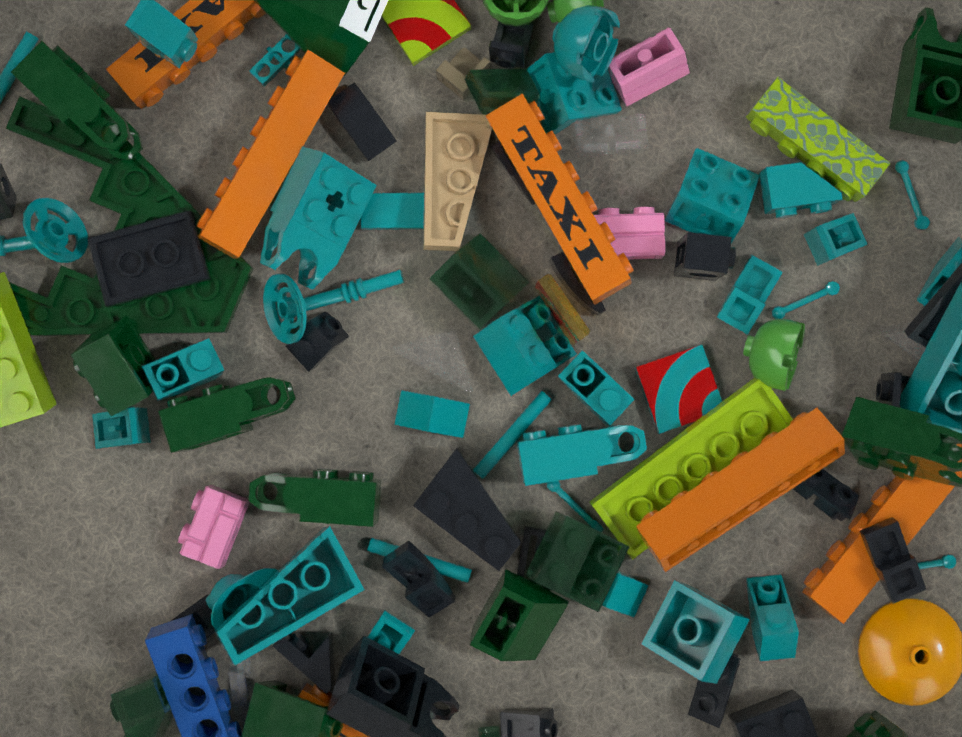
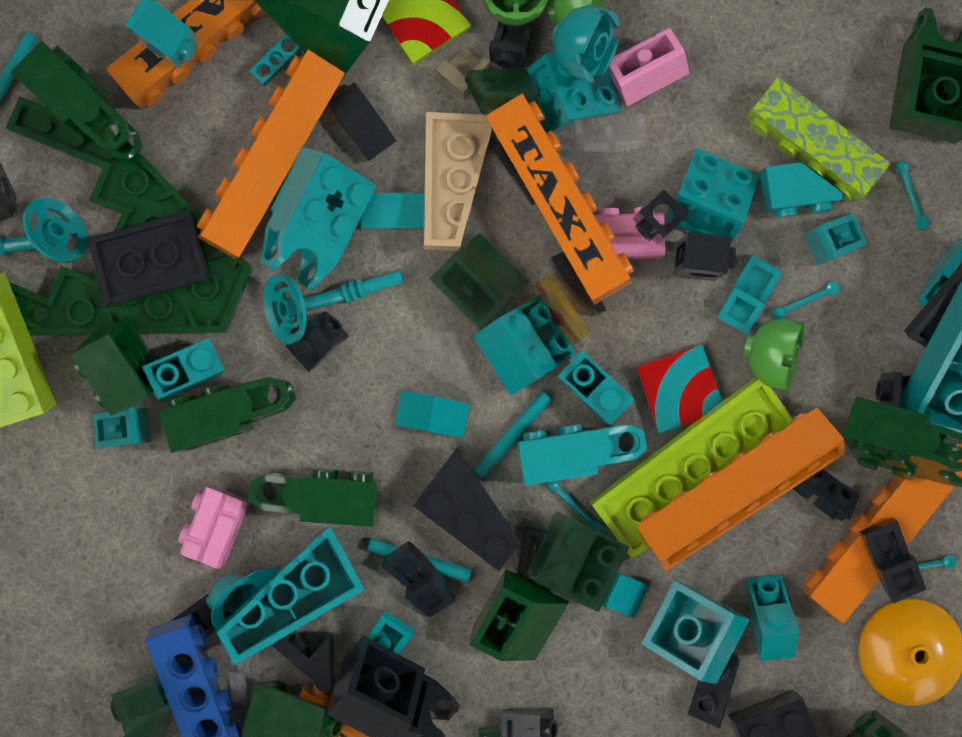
(650, 227): none -> black bracket

